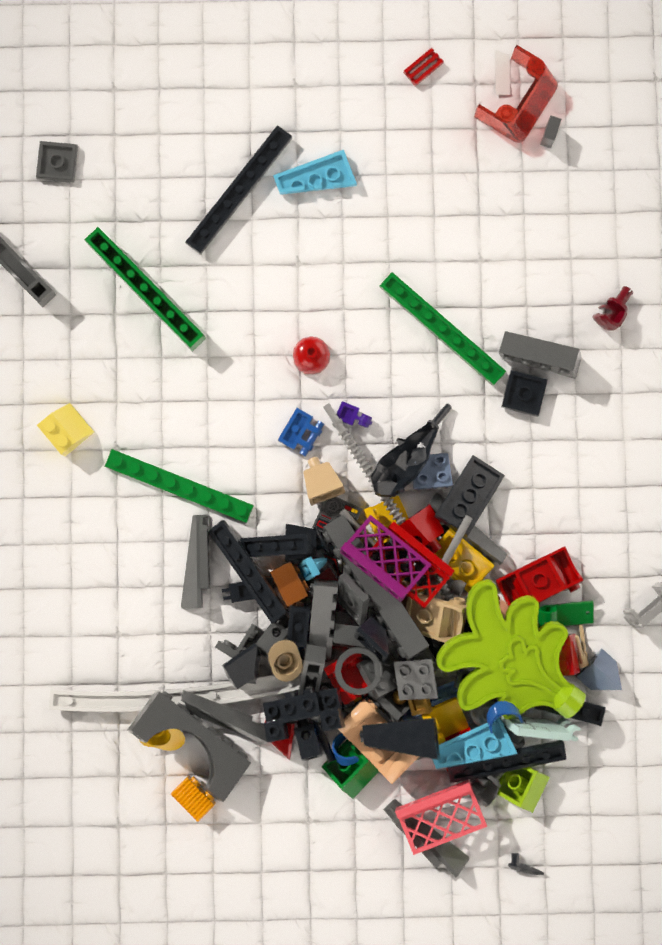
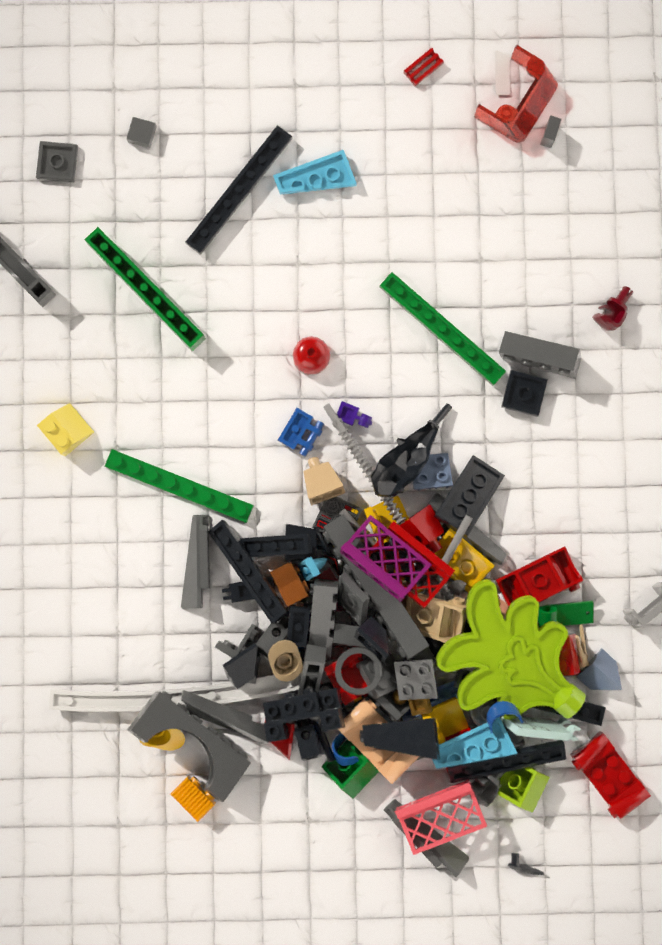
(141, 132): none -> dark grey piece
(610, 775): none -> red piece

